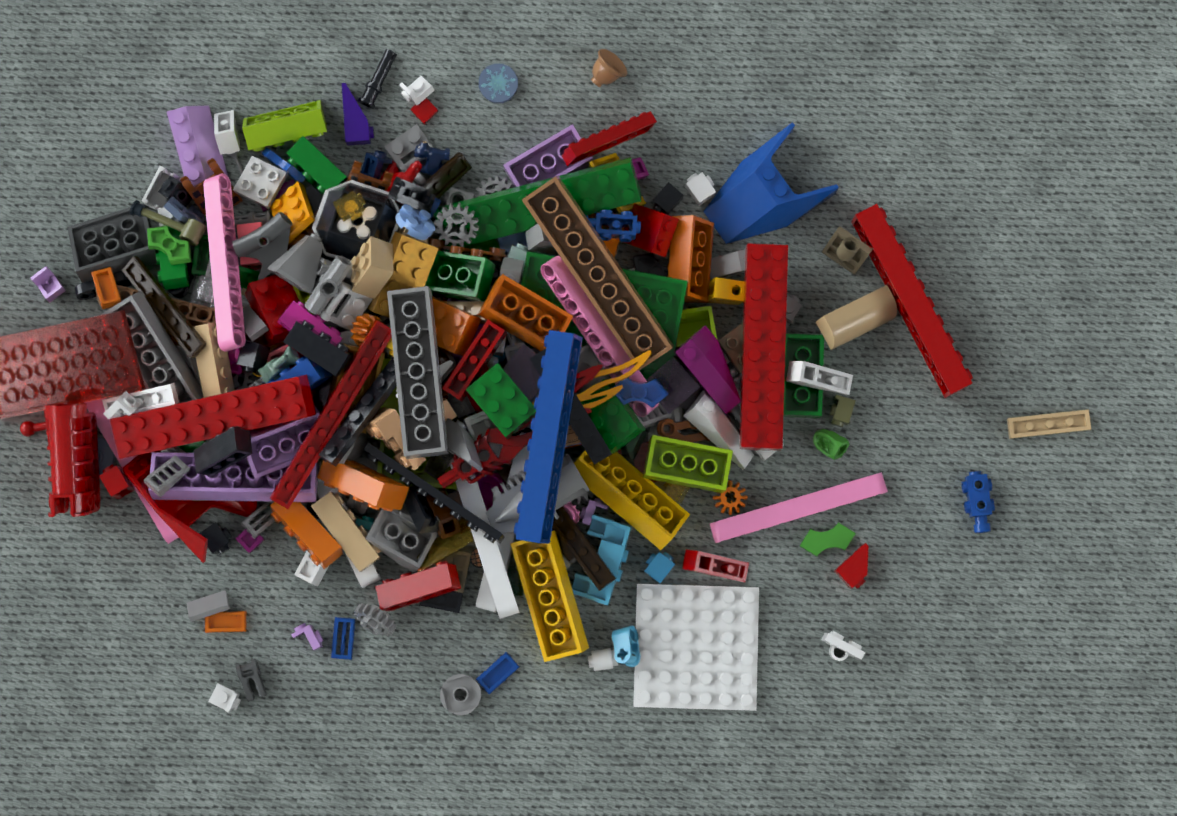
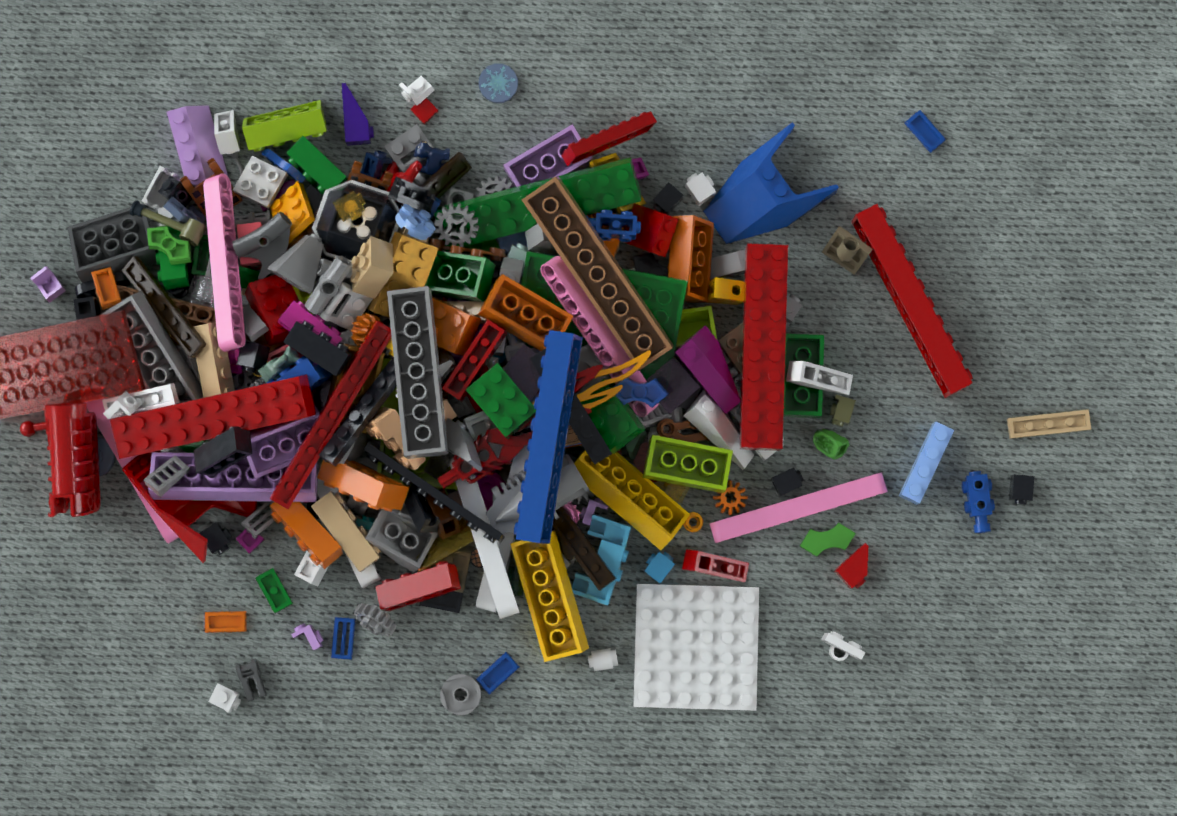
(86, 307): none -> black brick
(116, 482): red brick -> none
(208, 605): light grey tile -> none
(274, 590): none -> green plate
(374, 87): black pin -> none
(607, 68): medium nougat hat -> none
(625, 644): medium azure piece -> none
(699, 522): none -> light orange plate
(787, 481): none -> black brick
(858, 317): tan brick -> none
(925, 131): none -> blue tile
(926, 463): none -> light blue brick
(1021, 489): none -> black brick

